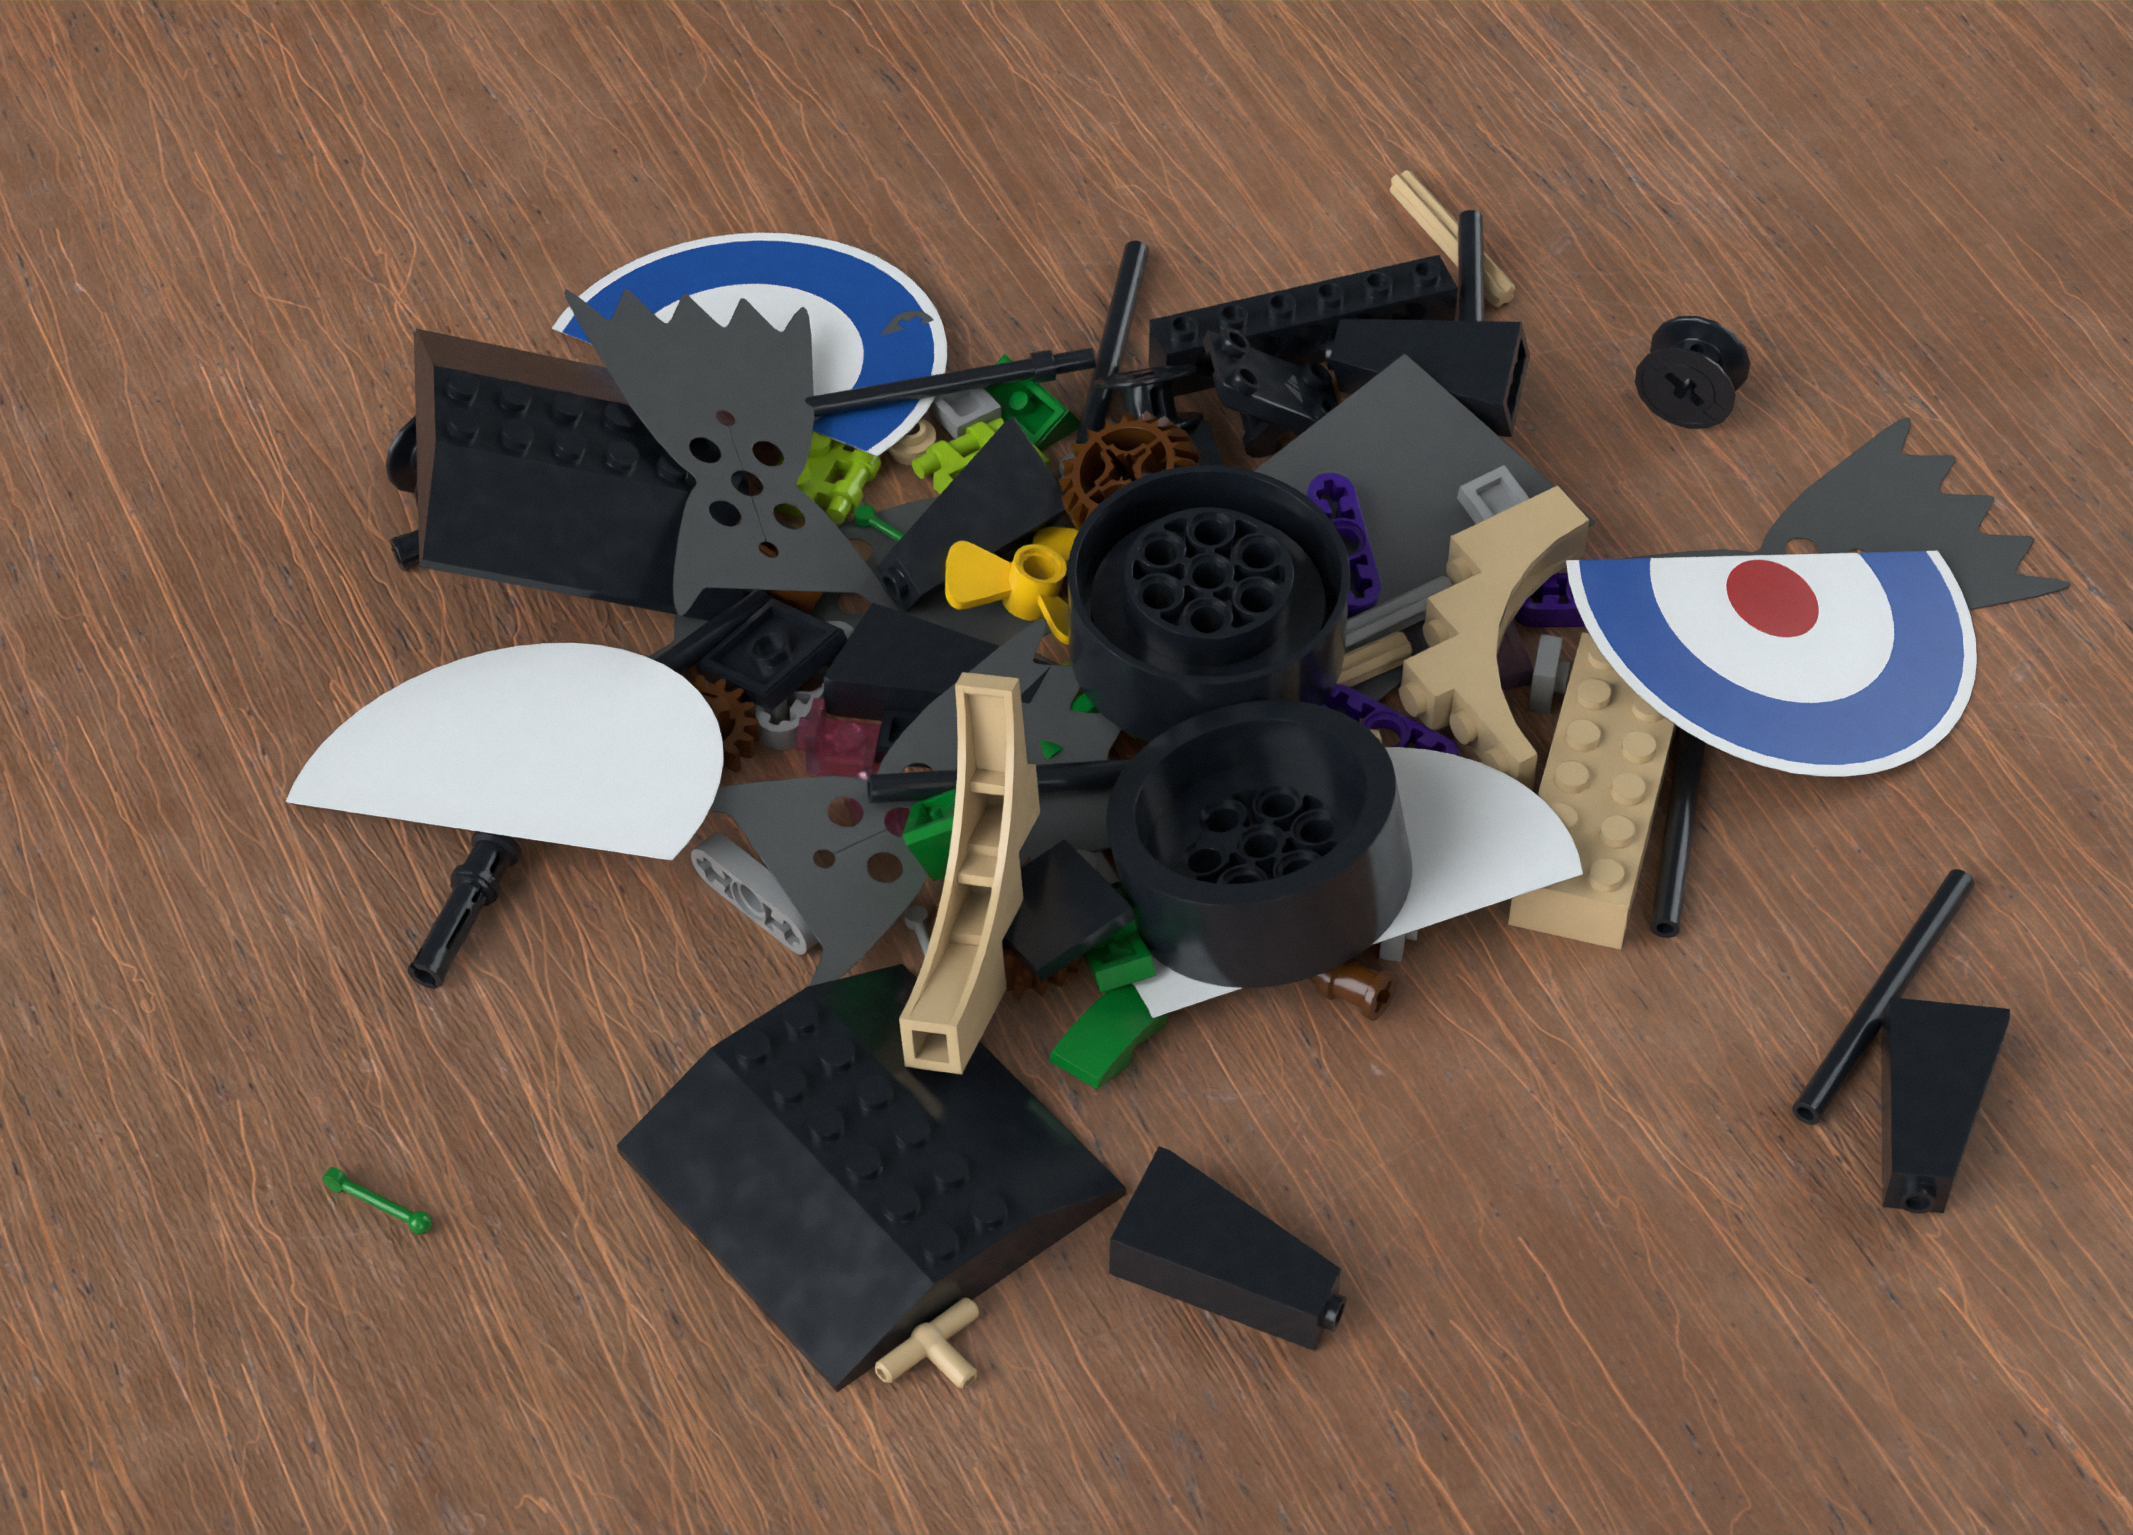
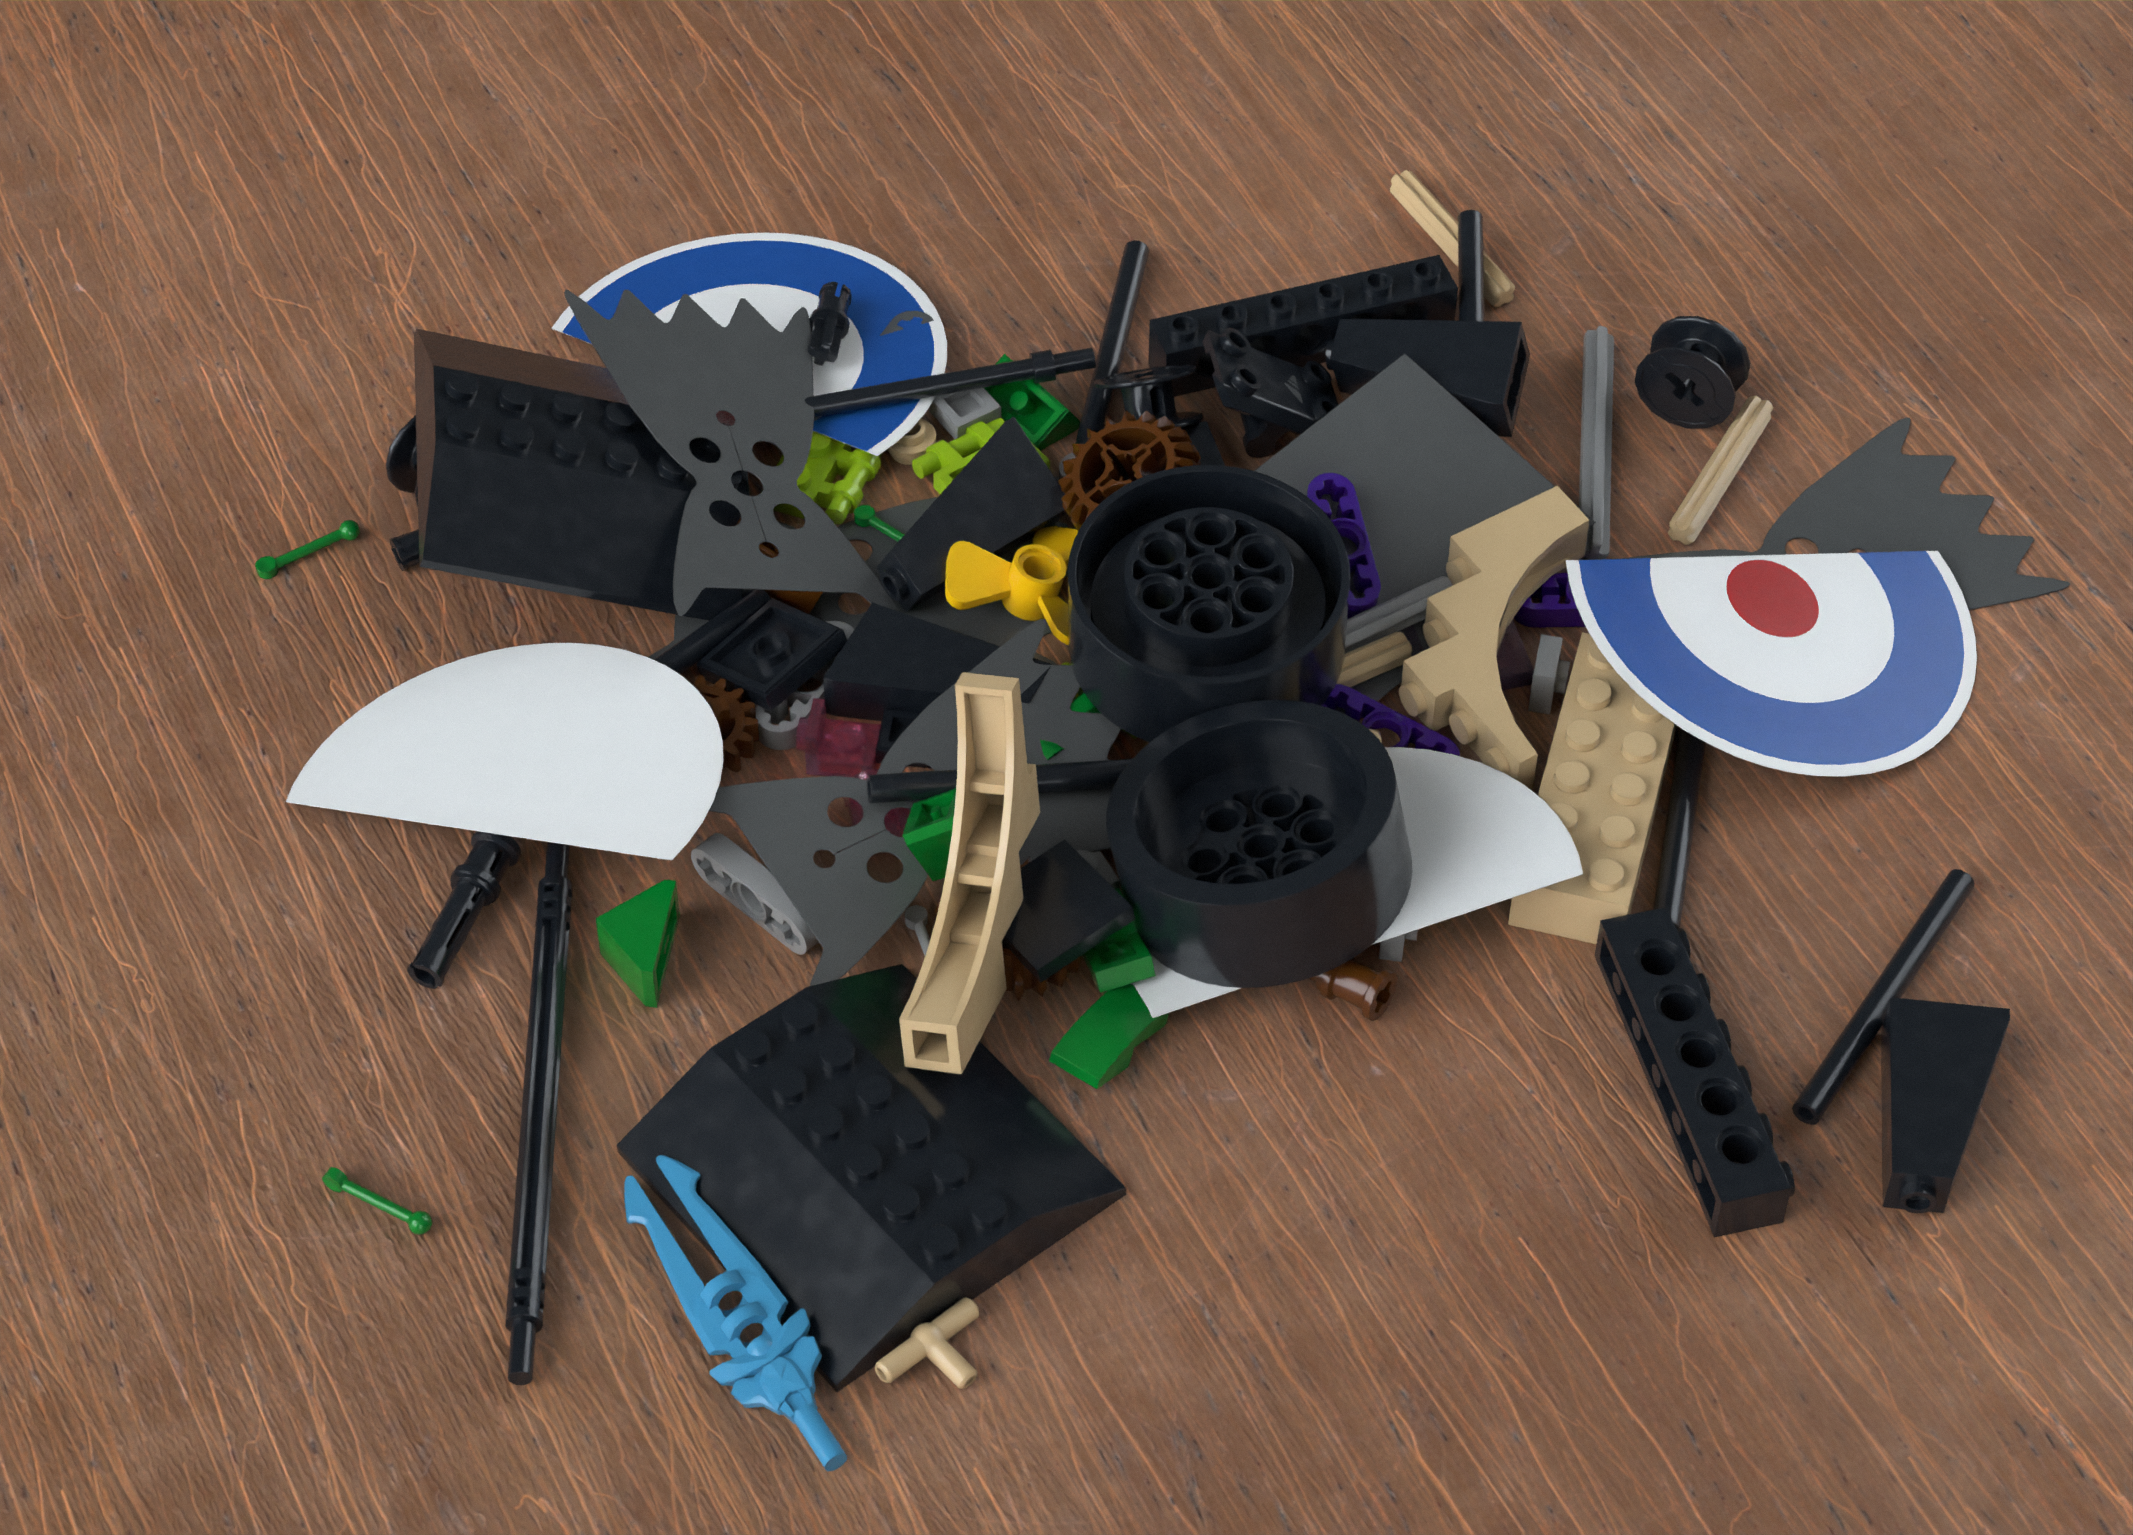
(268, 566): none -> green hinge
(538, 1115): none -> black axle
(640, 937): none -> green slope
(777, 1365): none -> dark azure sword
(829, 323): none -> black axle
(1223, 1255): black slope -> none
(1490, 494): light grey plate -> none
(1596, 439): none -> light grey axle
(1693, 1072): none -> black brick
(1720, 470): none -> tan axle

